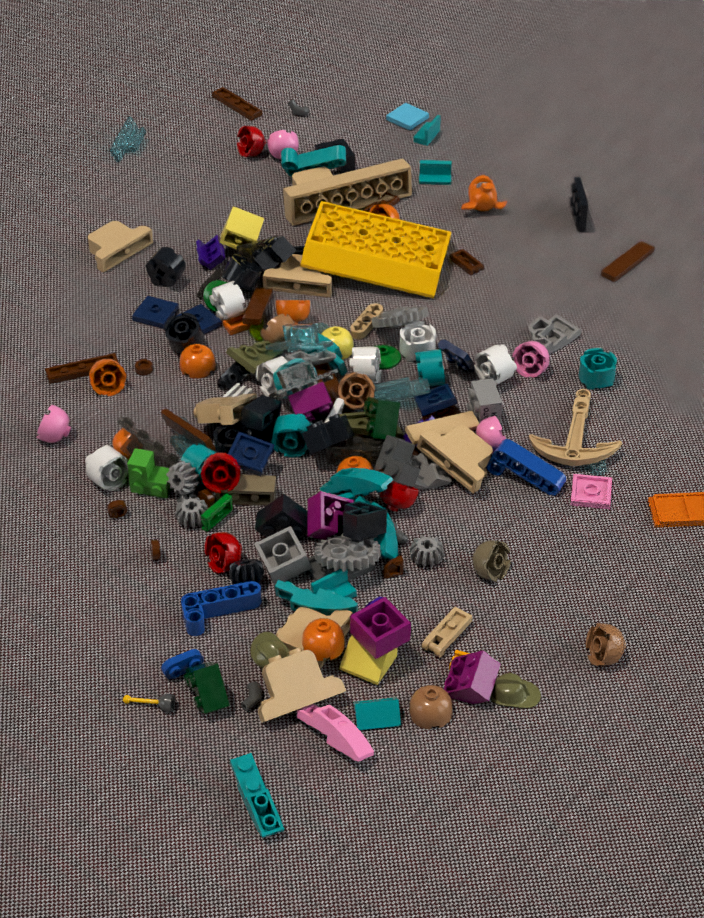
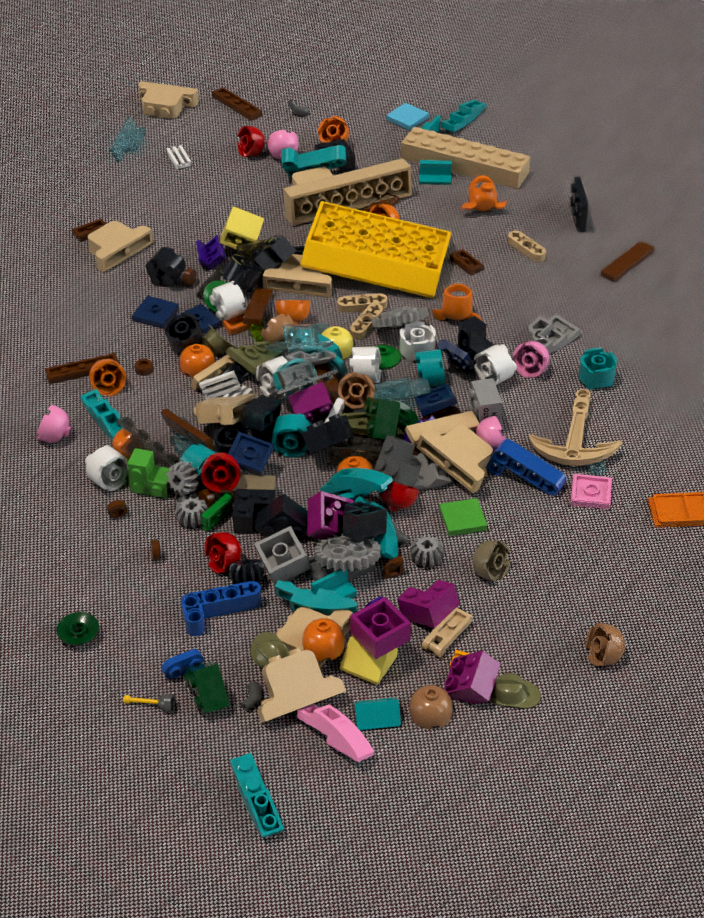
(77, 628): none -> dark green dish
(83, 231): none -> reddish brown tile
(102, 412): none -> teal slope
(166, 100): none -> tan brick
(177, 152): none -> white tile
(189, 276): none -> reddish brown tile
(212, 371): none -> tan plate
(216, 342): none -> olive piece
(220, 388): none -> white tile
(246, 506): none -> black brick
(333, 129): none -> orange cylinder
(351, 303): none -> tan beam
(406, 415): none -> dark green dish
(429, 606): none -> magenta brick
(456, 307): none -> orange piece
(463, 517): none -> bright green tile
(466, 113): none -> teal slope
(466, 156): none -> tan brick
(473, 337): none -> black brick
(519, 240): none -> tan beam

